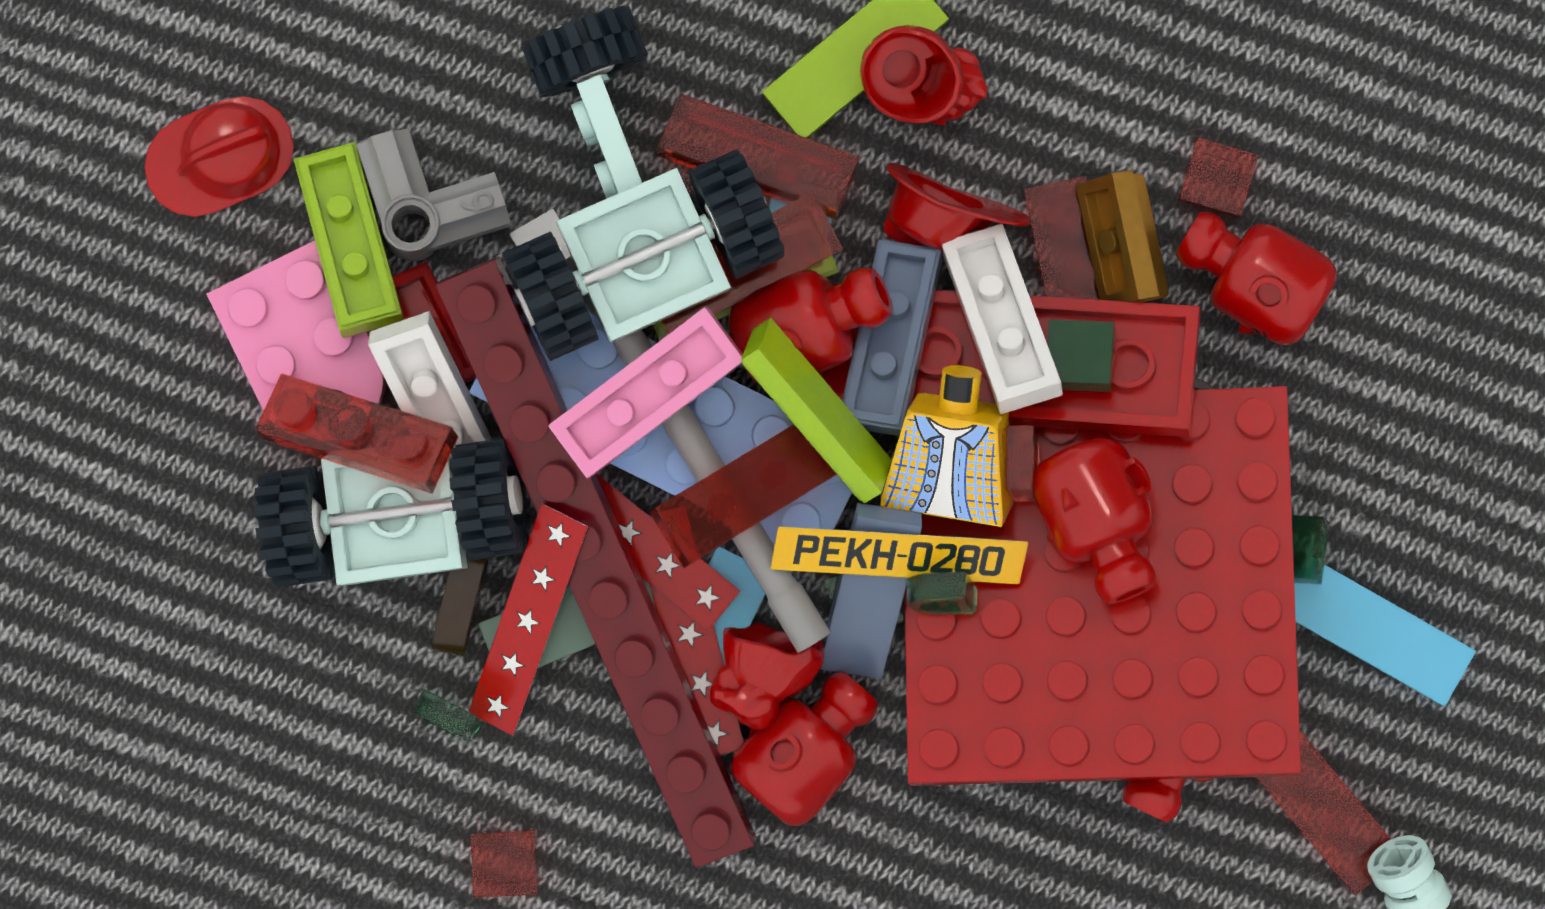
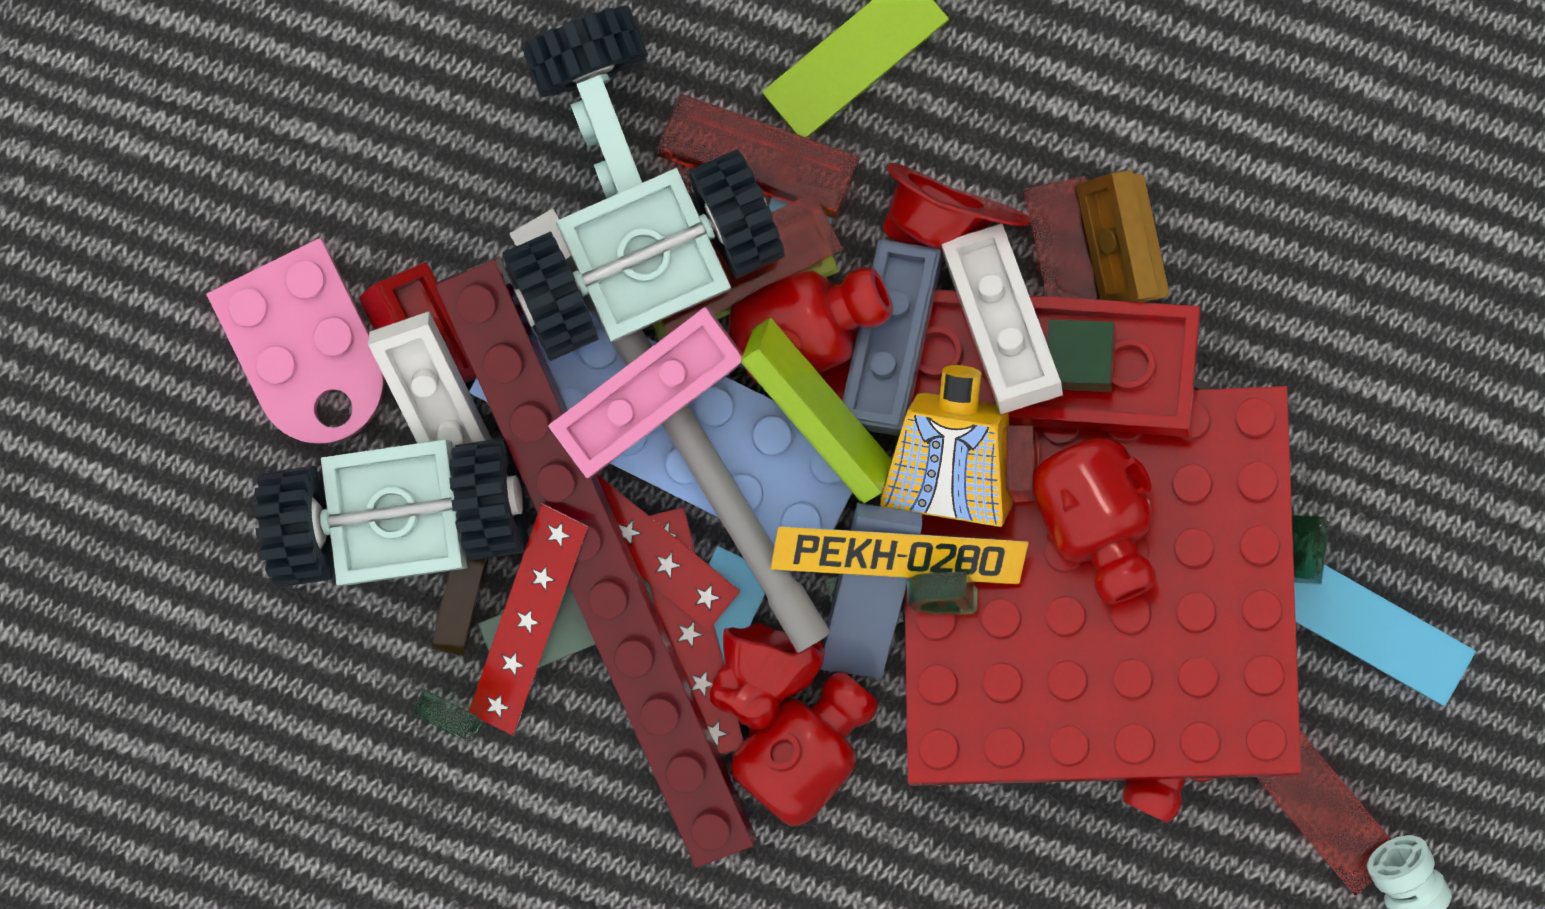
(218, 156): red piece -> none
(348, 240): lime tile -> none
(356, 433): clear red plate -> none
(401, 189): light grey piece -> none
(504, 863): clear red tile -> none
(740, 495): clear red tile -> none
(919, 77): red hair -> none
(1217, 177): clear red tile -> none
(1263, 279): red piece -> none

